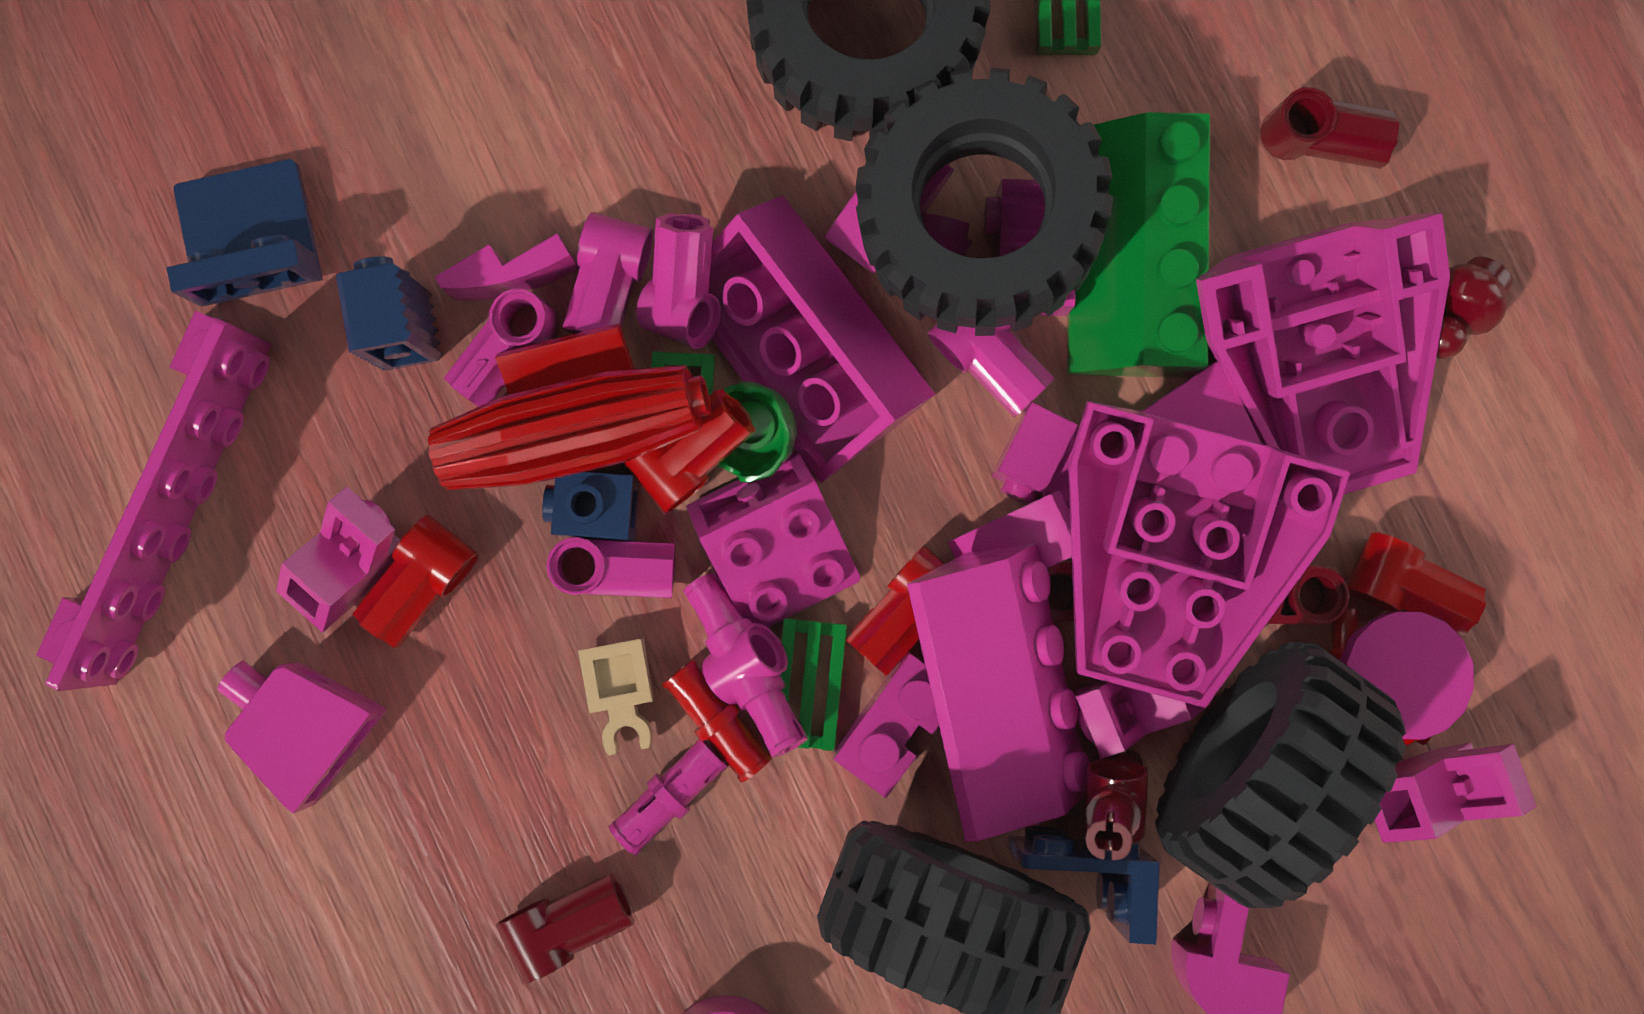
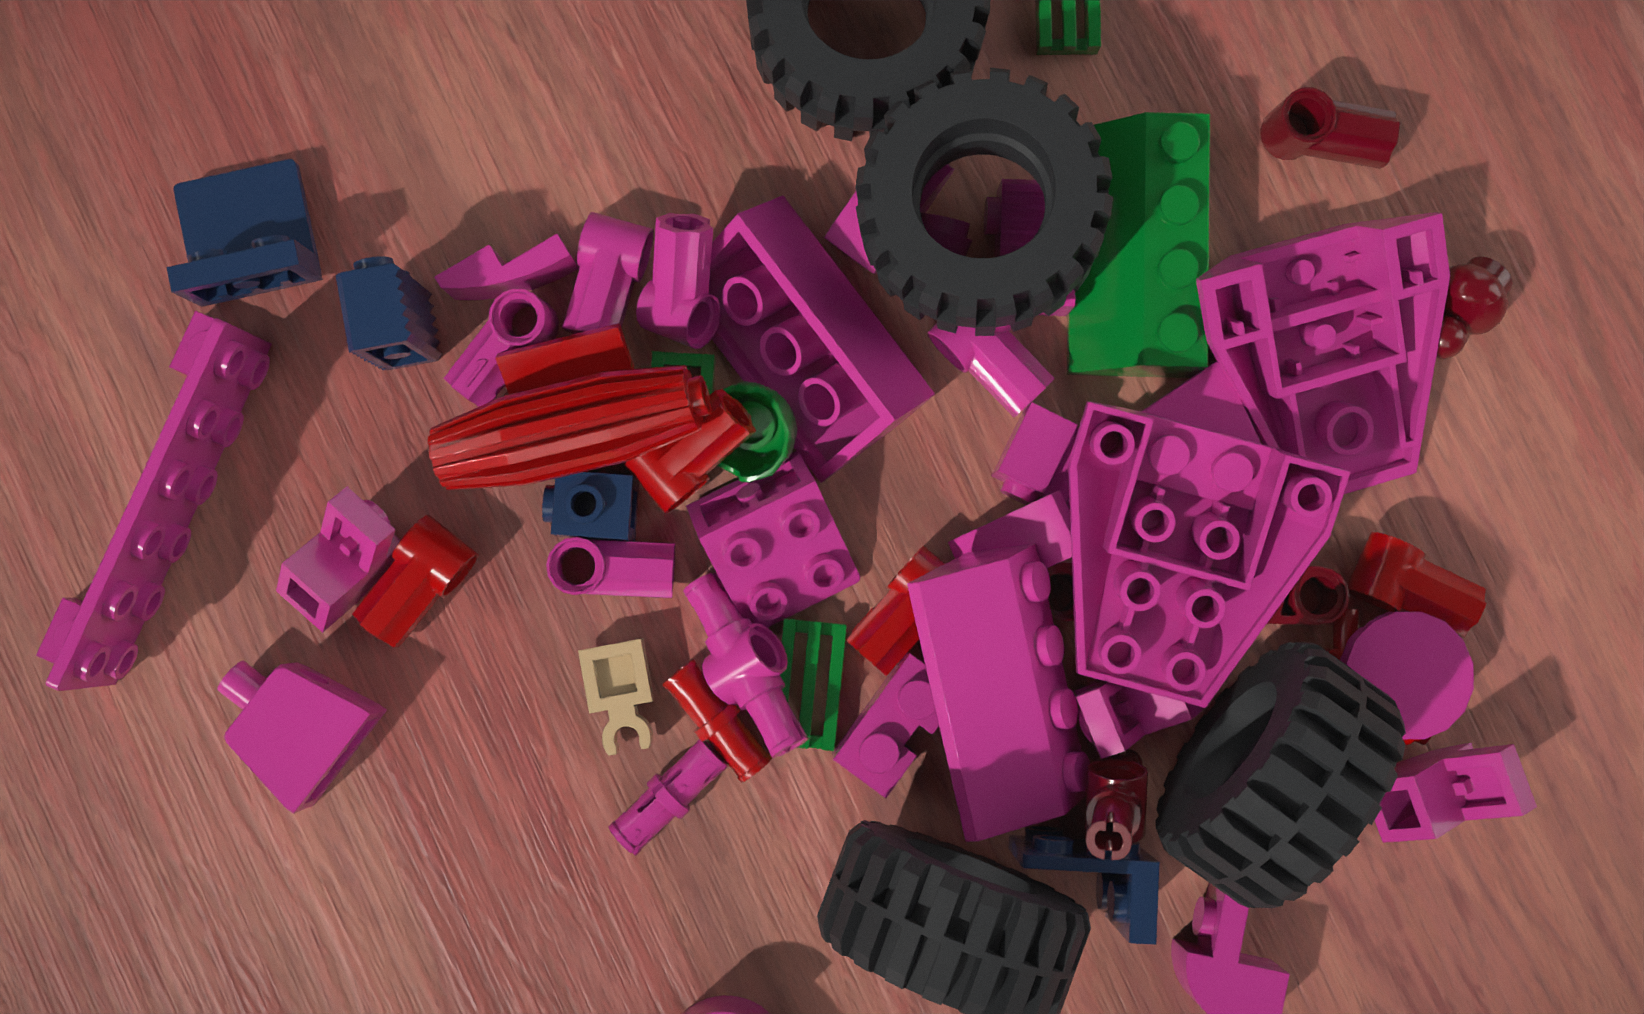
(550, 933): dark red piece -> none

